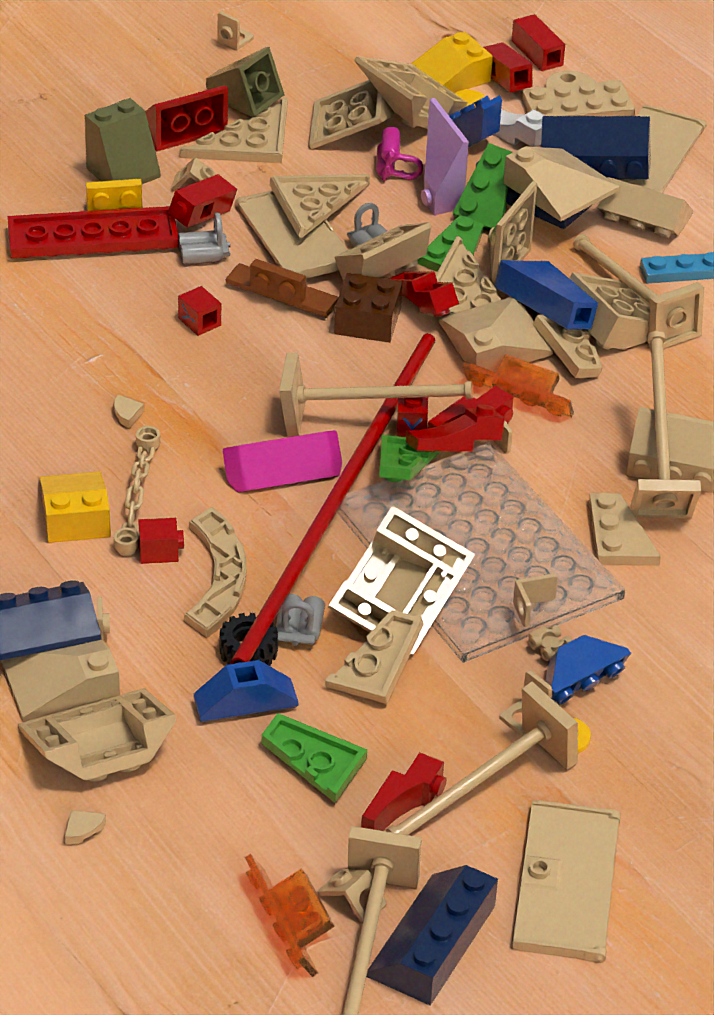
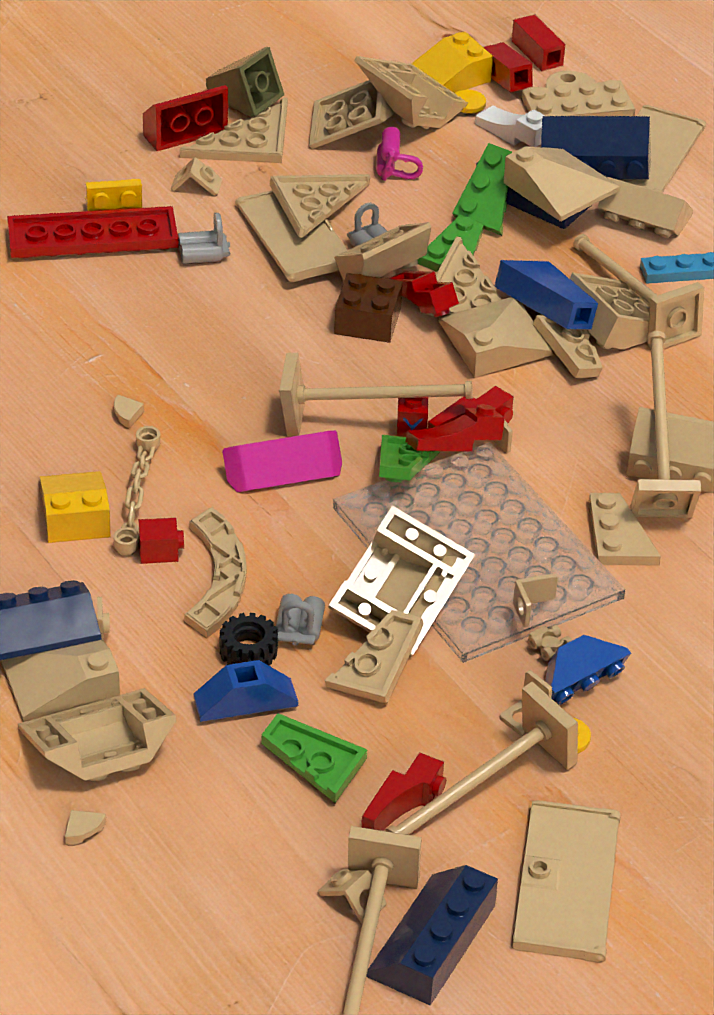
(120, 143): olive slope -> none
(199, 310): red brick -> none
(201, 200): red brick -> none
(229, 32): tan bracket -> none
(281, 286): dark orange bracket -> none
(296, 908): clear orange bracket -> none
(330, 507): red piece -> none
(444, 162): lavender slope -> none
(479, 121): blue slope -> none
(513, 233): tan slope -> none
(522, 380): clear orange bracket -> none

